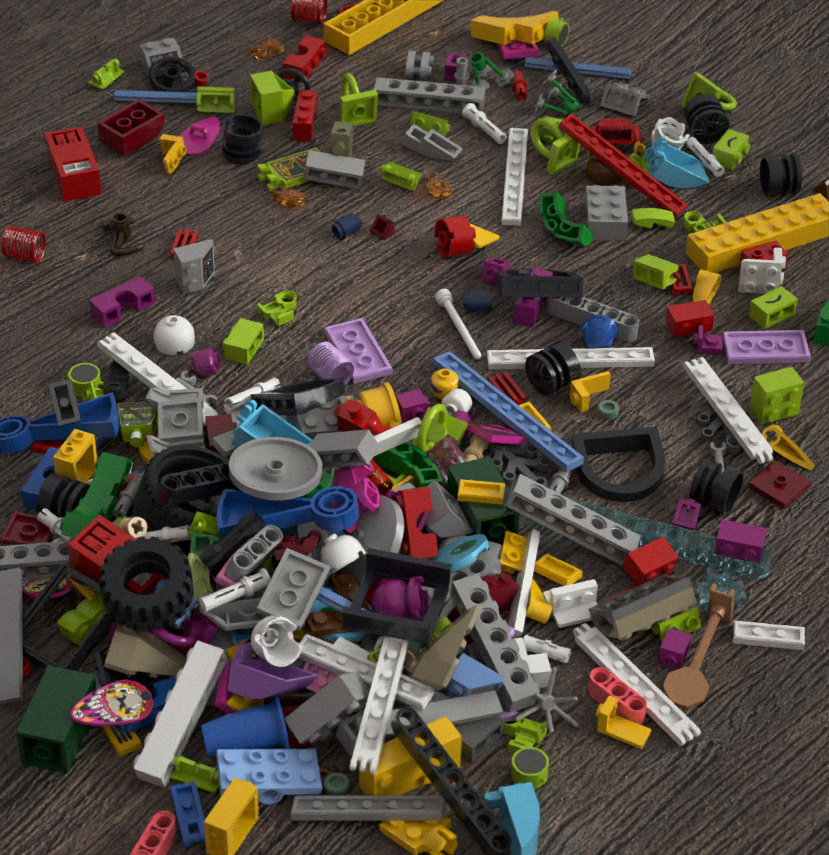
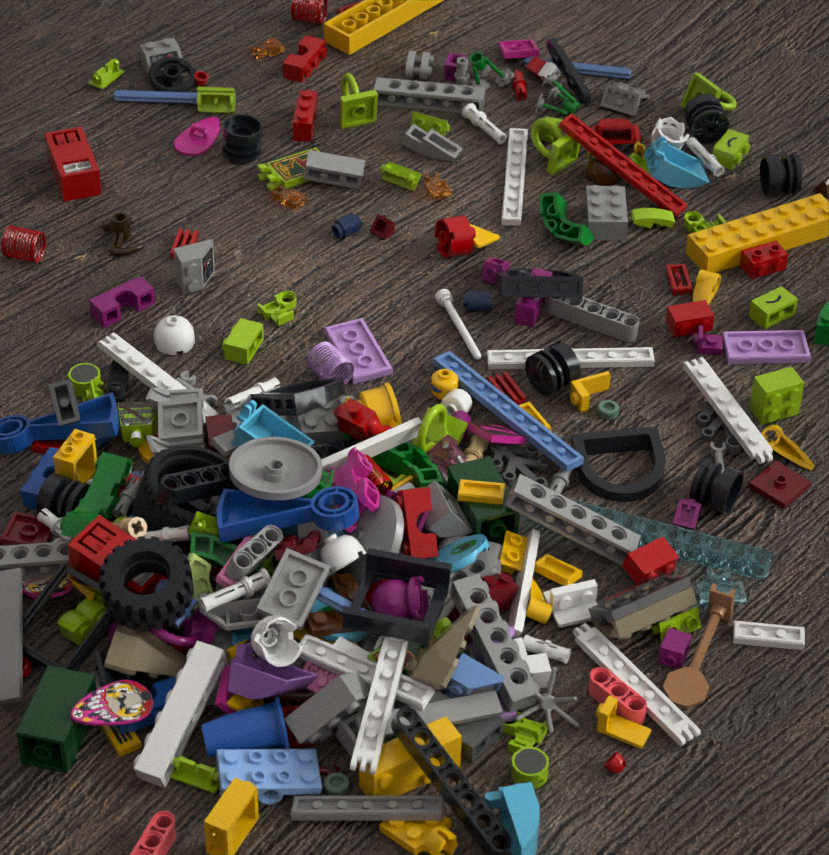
(130, 127): dark red brick -> none
(175, 150): yellow bracket -> none
(188, 813): blue plate -> none
(205, 362): magenta head -> none
(246, 528): black axle -> none
(274, 95): lime piece -> none
(341, 142): olive torso -> none
(345, 448): light grey brick -> none
(412, 405): magenta brick -> none
(507, 30): yellow arch -> none
(542, 68): none -> leg
(557, 29): lime piece -> none
(599, 331): blue helmet -> none
(615, 763): none -> red hinge
(654, 271): lime hinge -> none
(740, 541): magenta brick -> none
(762, 275): white bracket -> none

